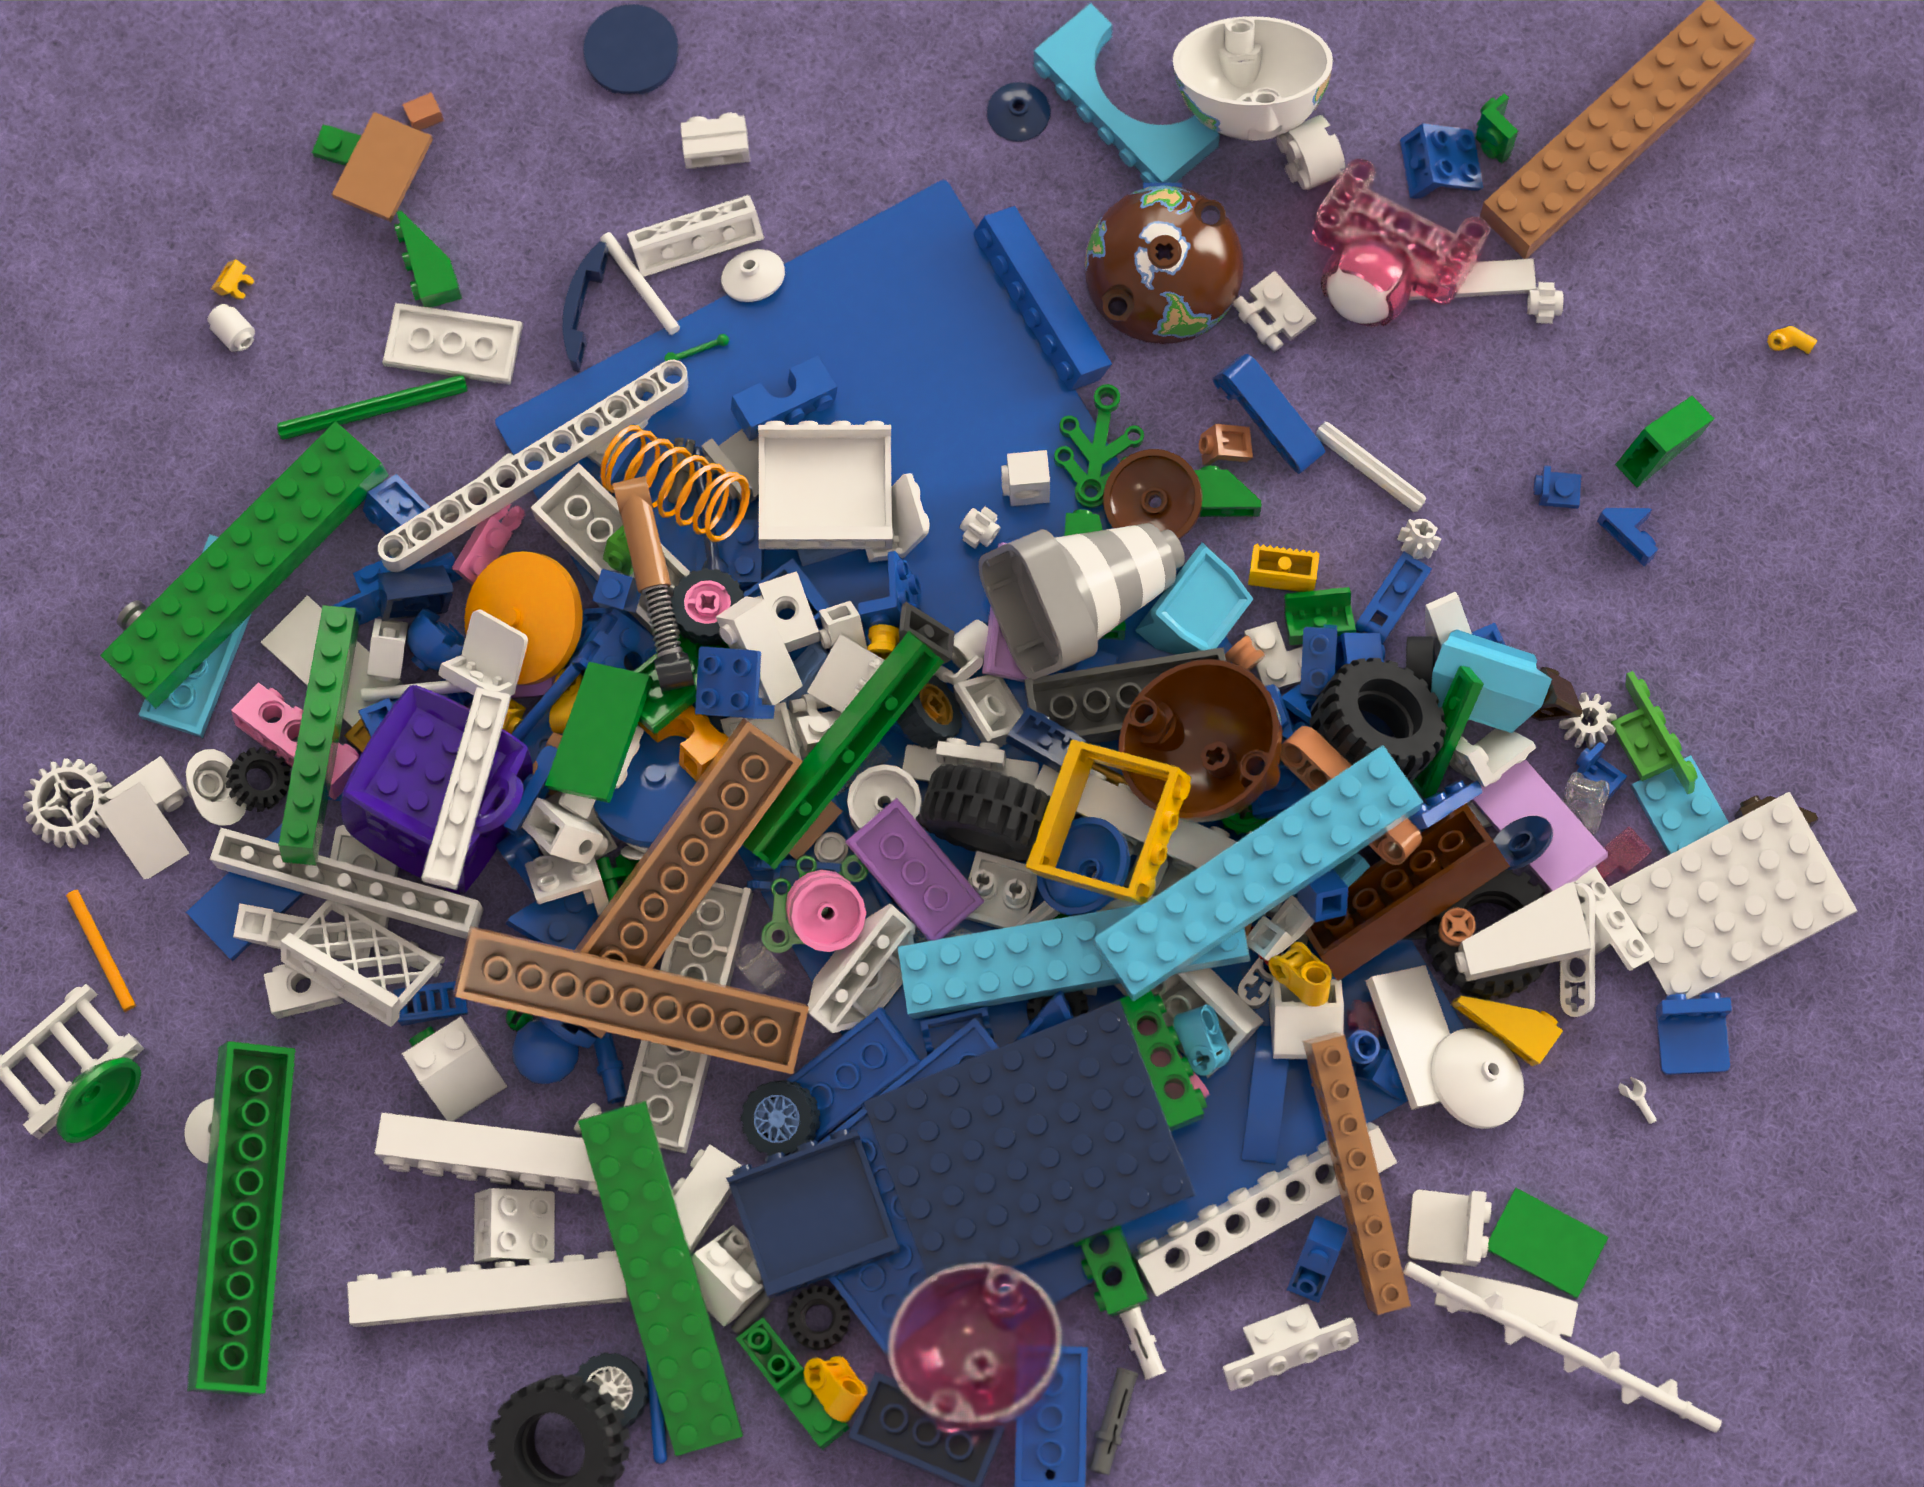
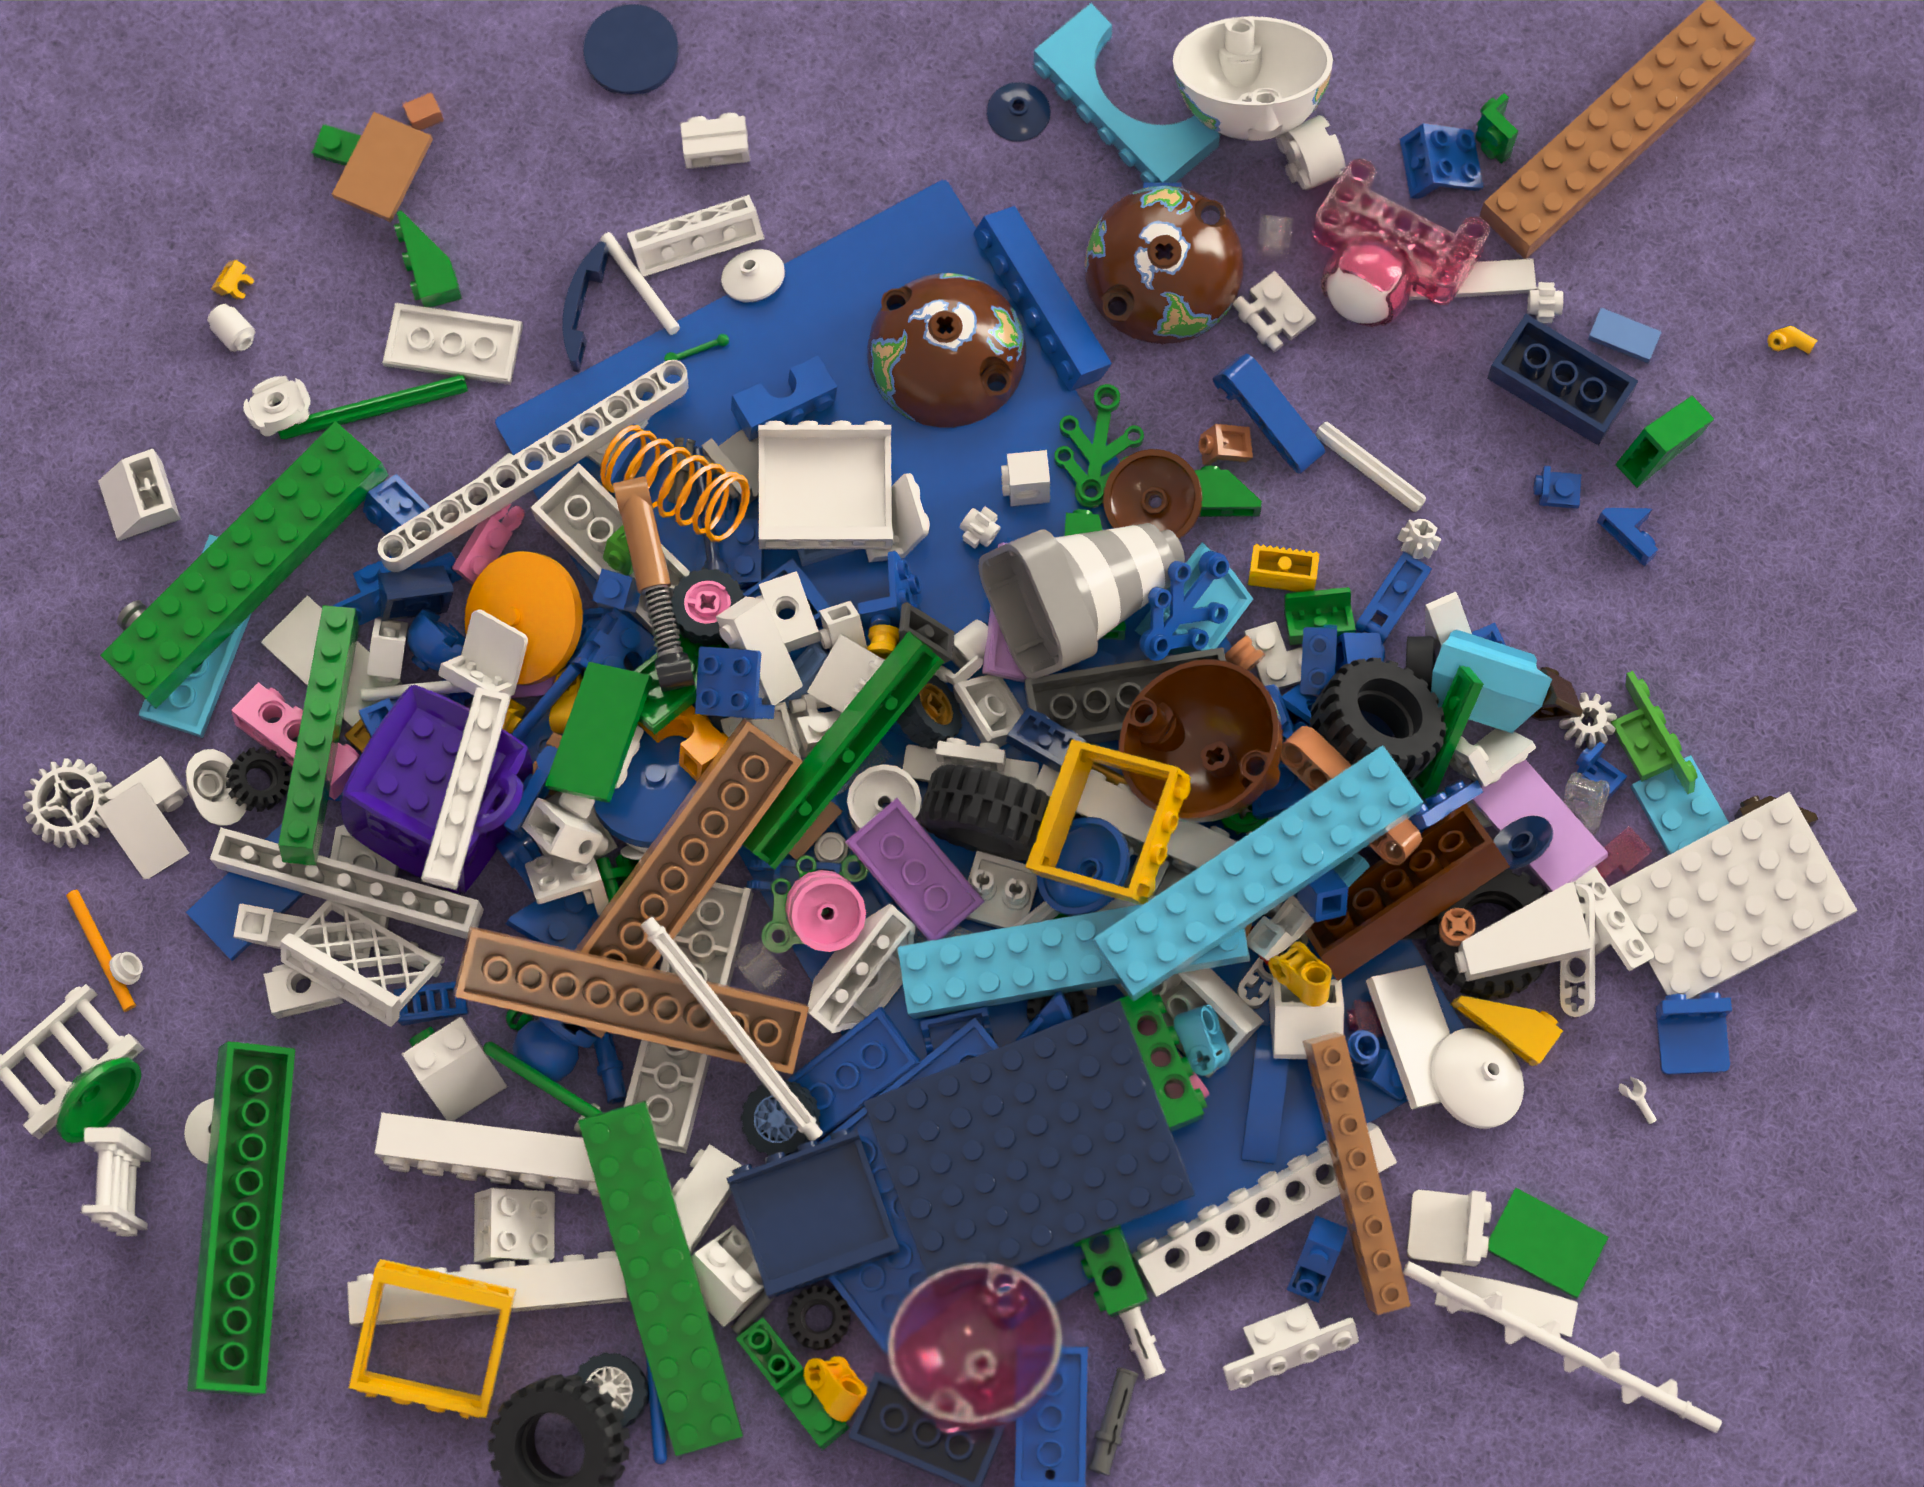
(116, 1179): none -> white fence
(126, 968): none -> white plate
(138, 495): none -> white slope
(270, 418): none -> white plate
(445, 1285): none -> yellow window
(539, 1080): none -> green piece
(731, 1028): none -> white piece
(937, 374): none -> reddish brown piece
(1182, 608): none -> blue plant
(1274, 238): none -> clear brick
(1562, 379): none -> dark blue brick
(1624, 335): none -> medium blue tile

